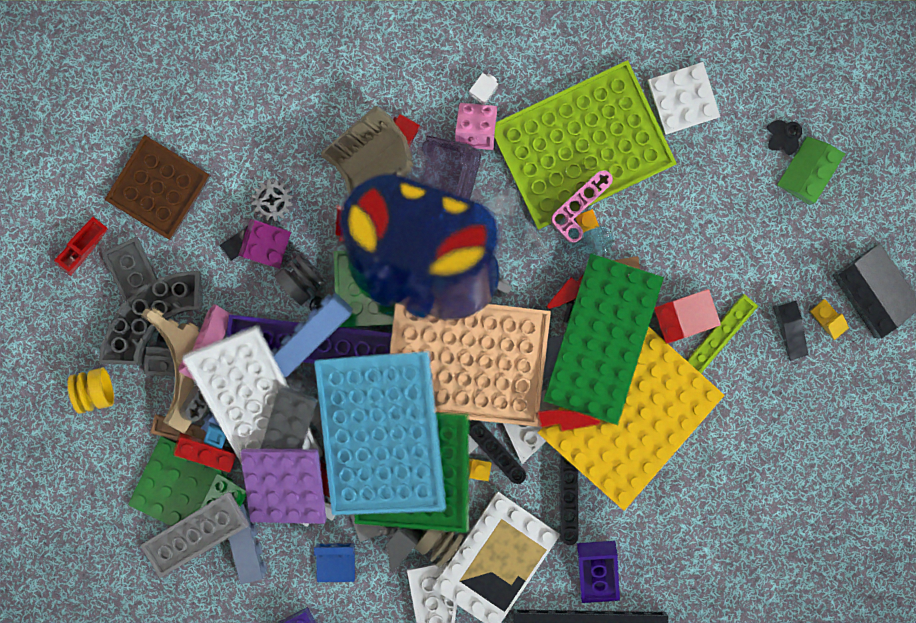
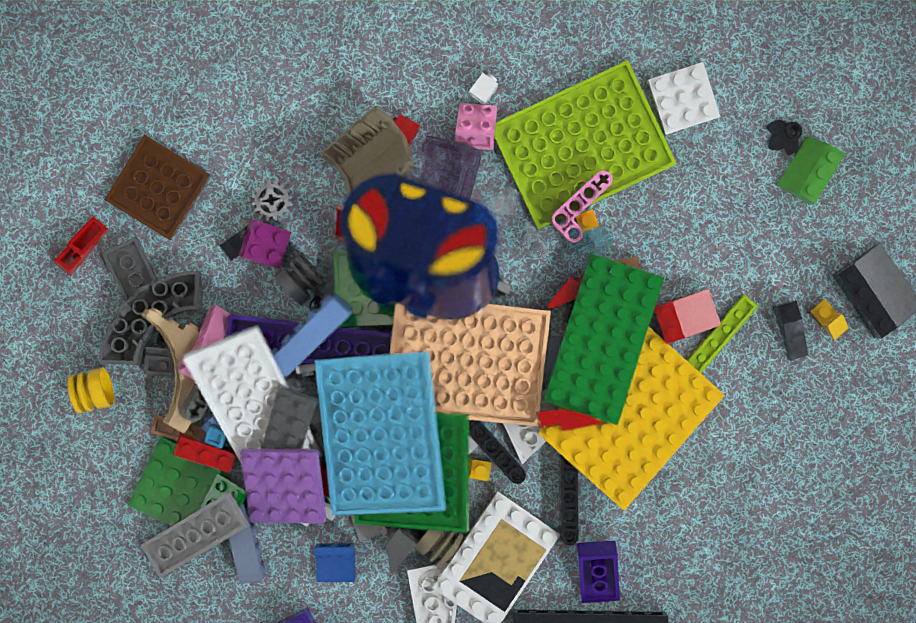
(306, 369): none -> white plate

